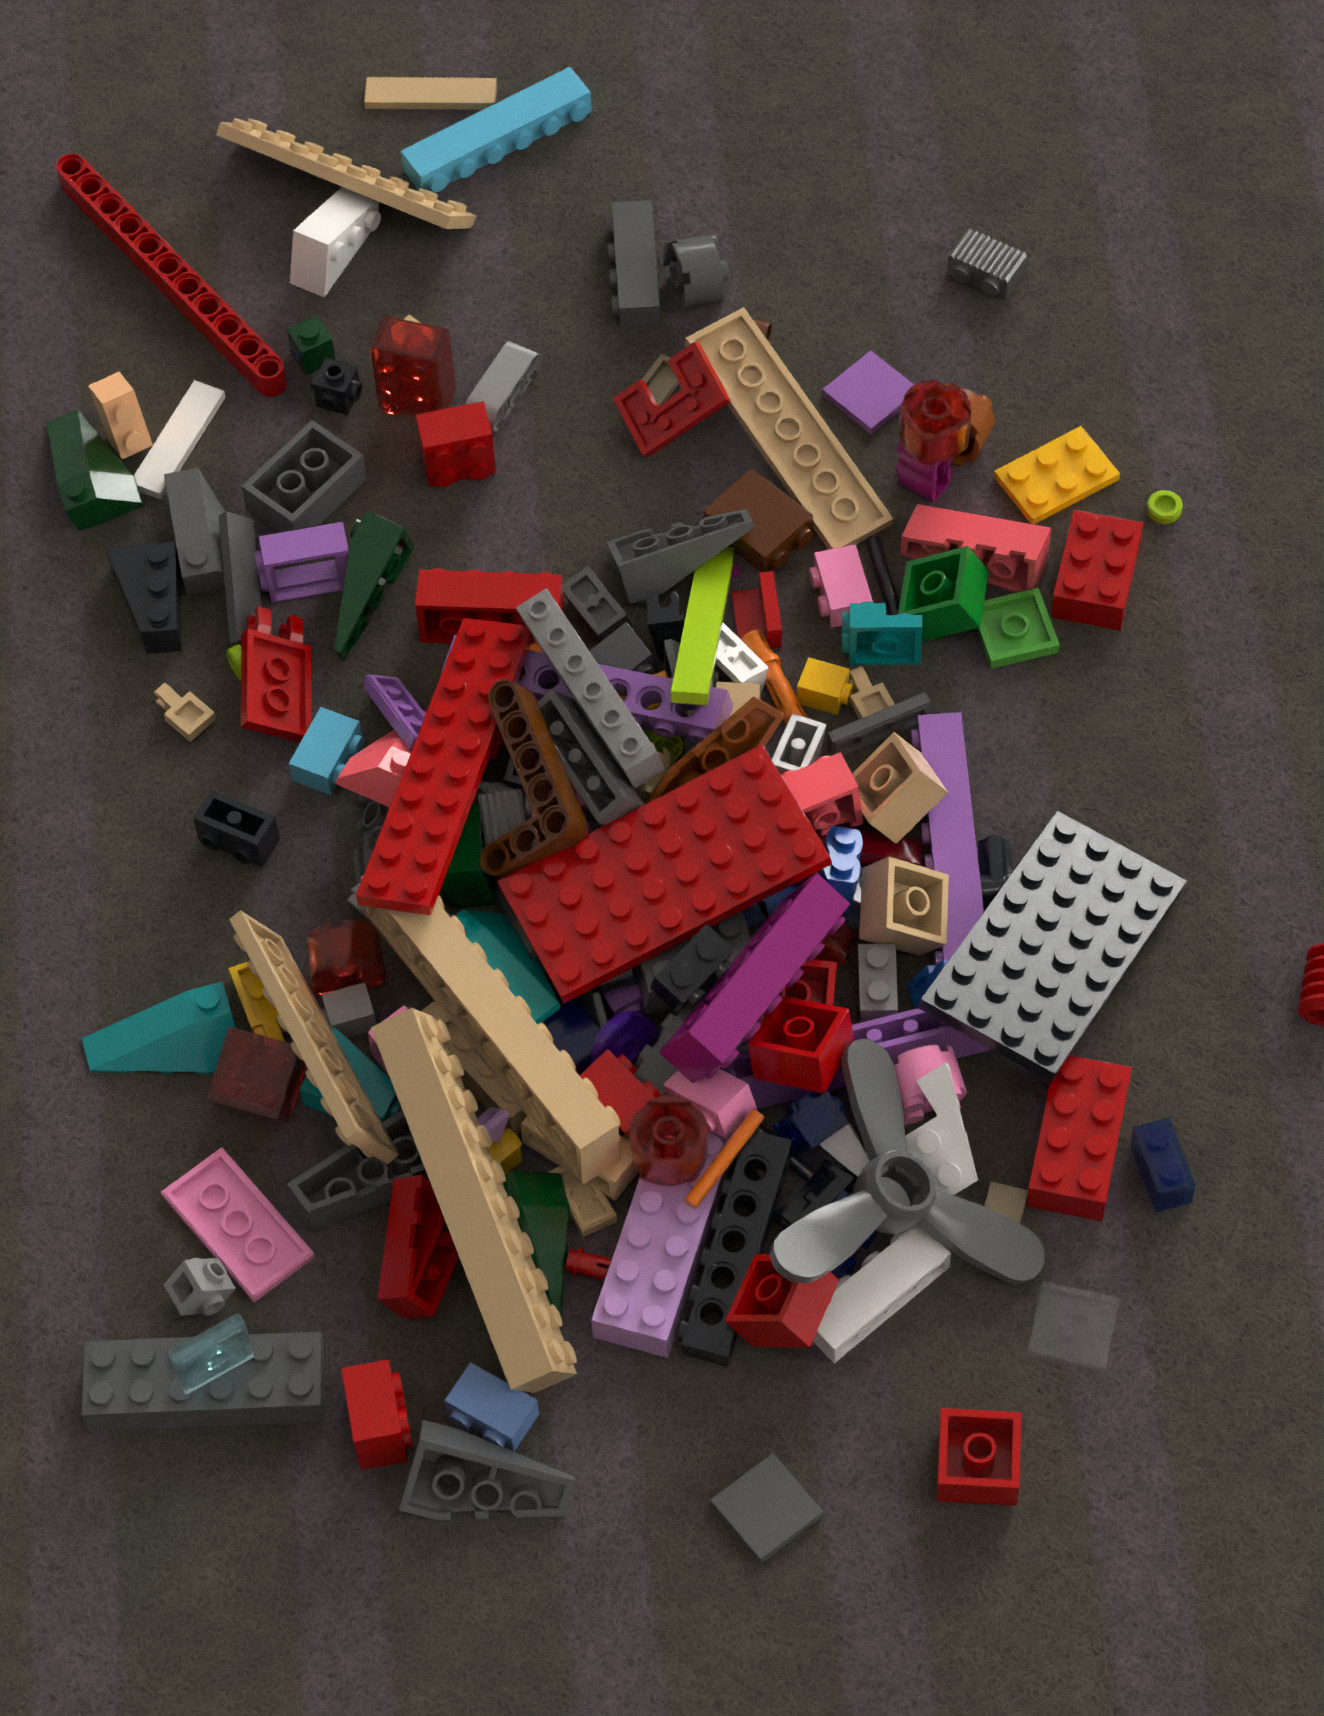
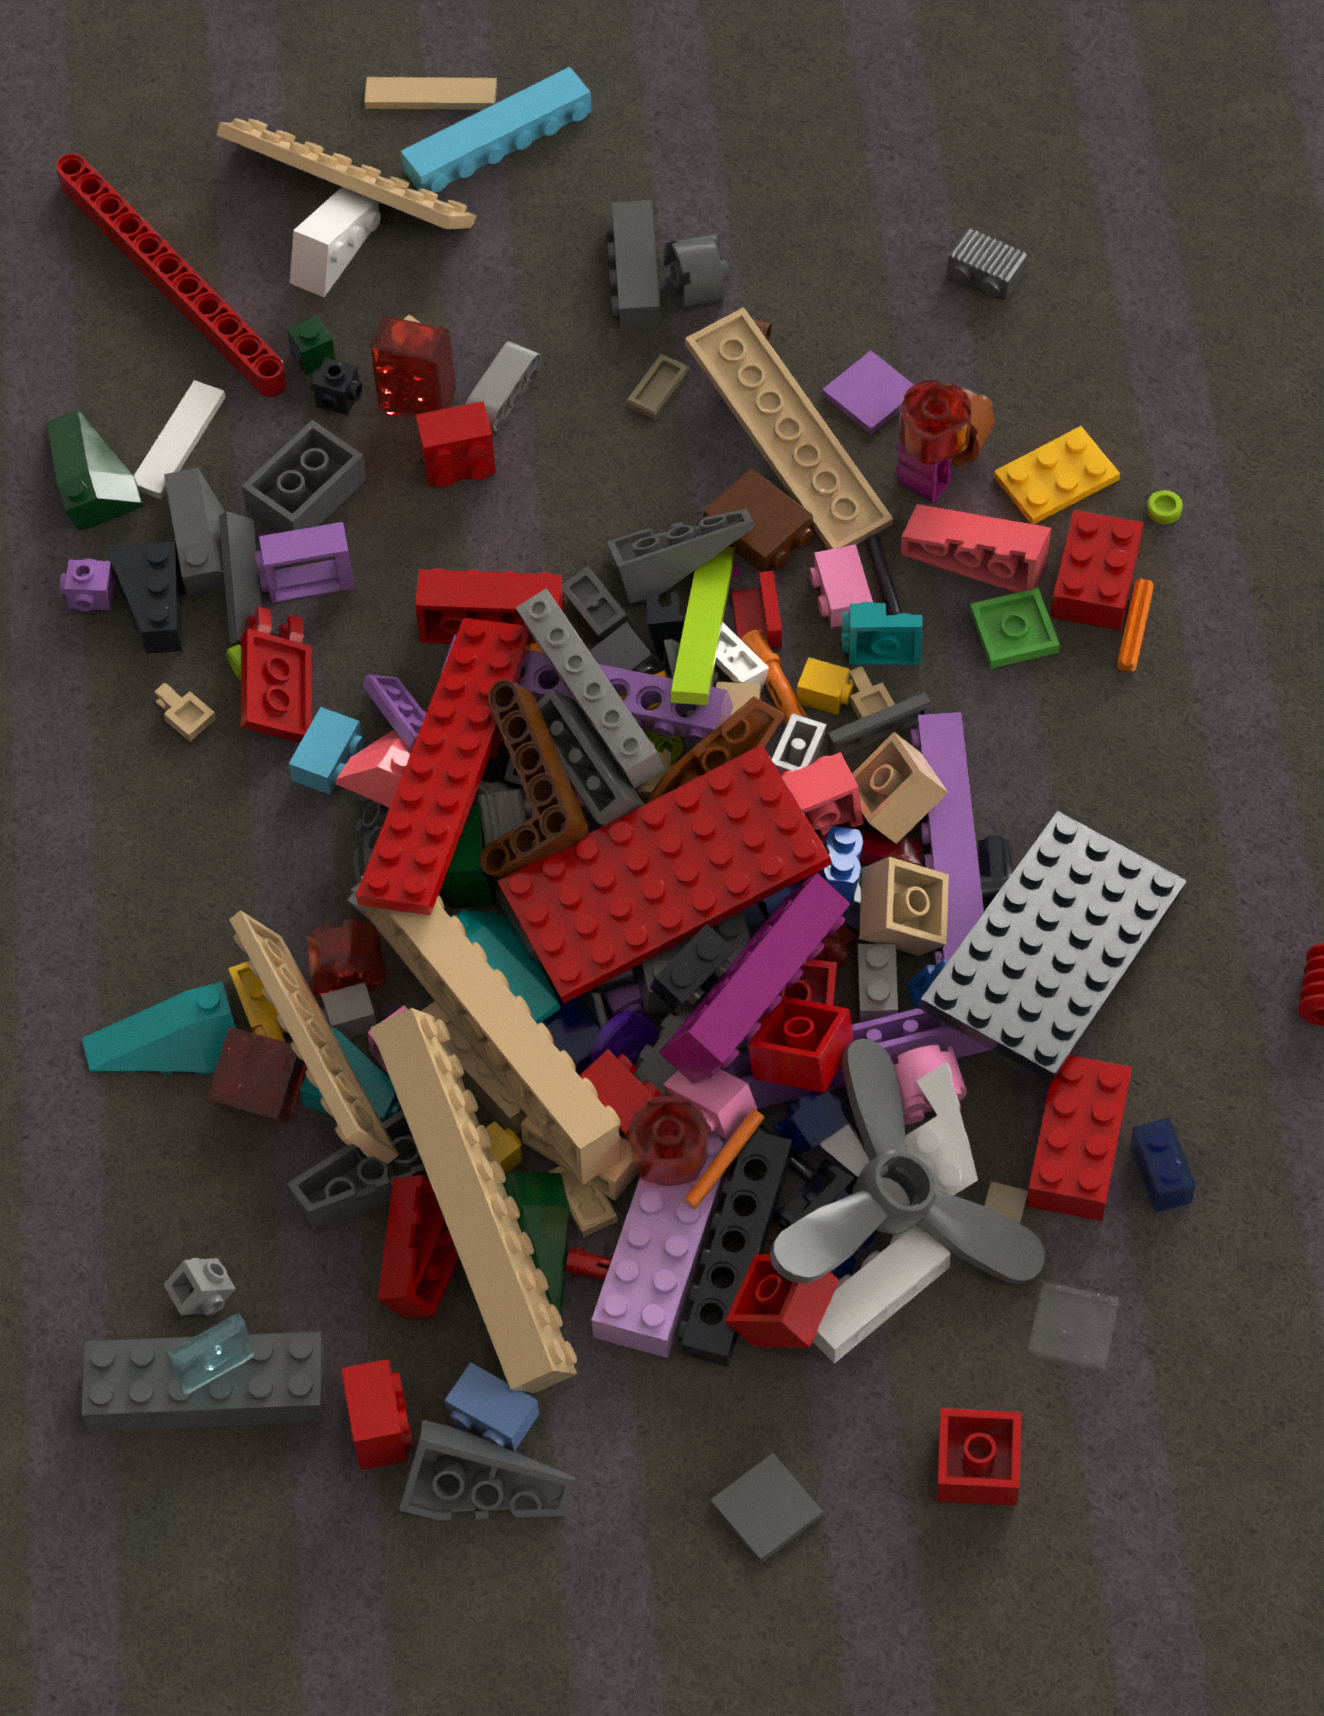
(88, 584): none -> medium lavender brick
(120, 415): light nougat brick -> none
(236, 829): black brick -> none
(237, 1224): bright pink tile -> none
(374, 558): dark green wedge -> none
(495, 1122): lavender slope -> none
(660, 425): red plate -> none
(945, 591): green brick -> none
(1135, 625): none -> orange axle

